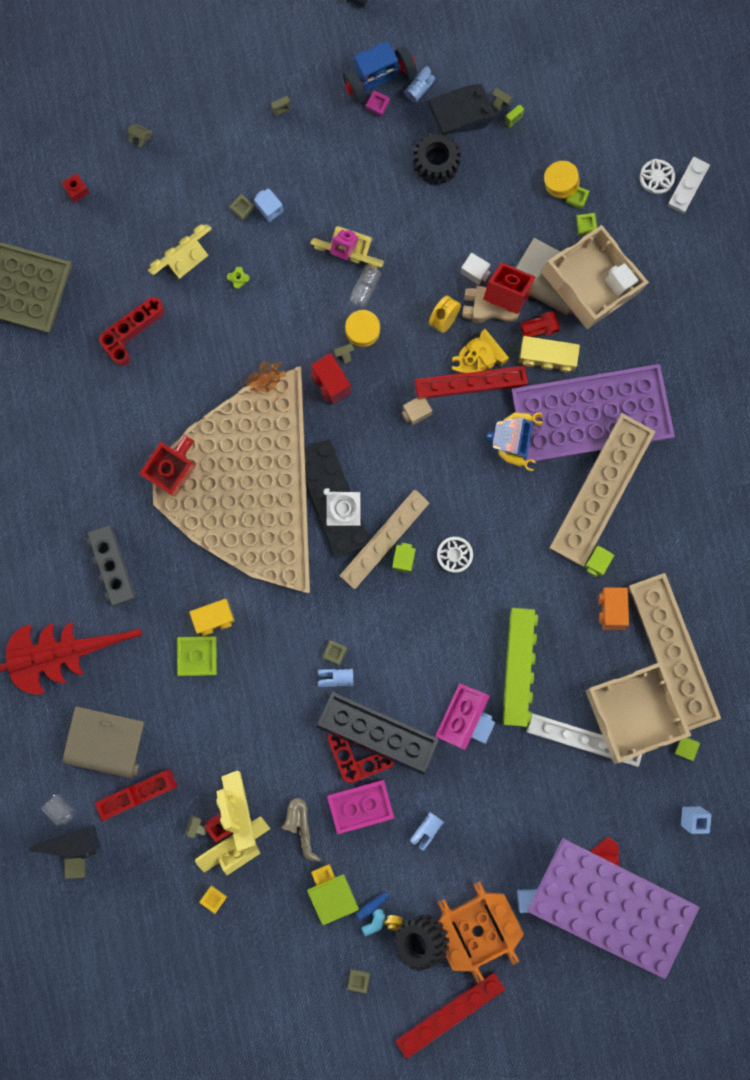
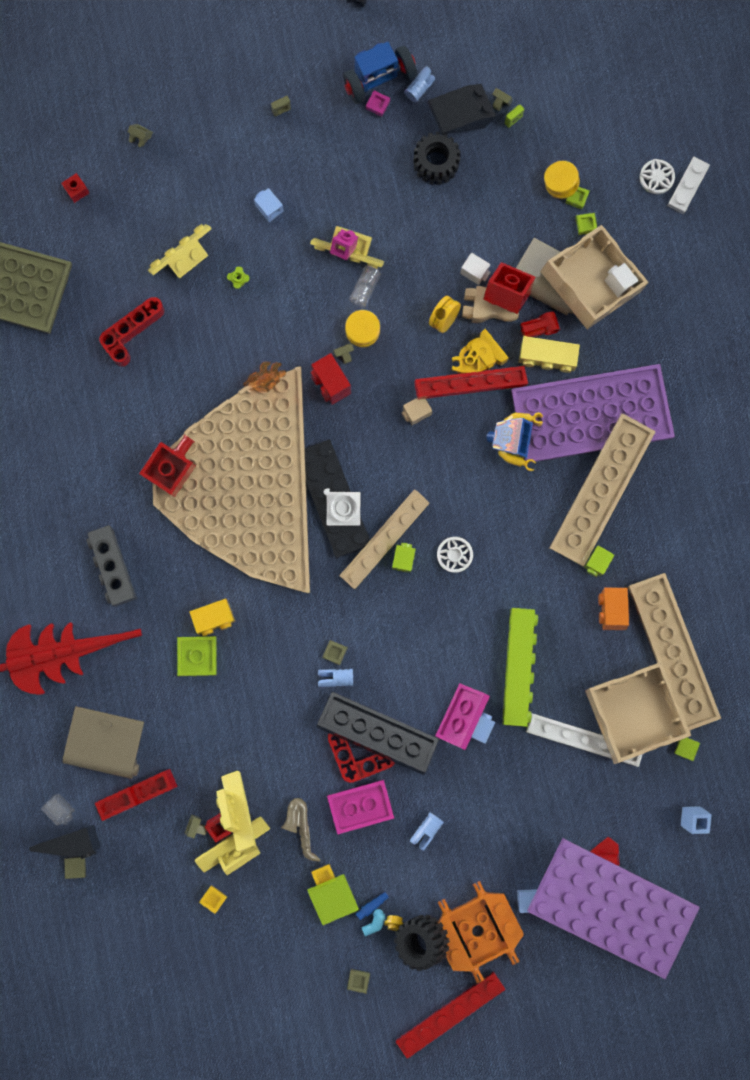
(242, 207): olive tile -> none

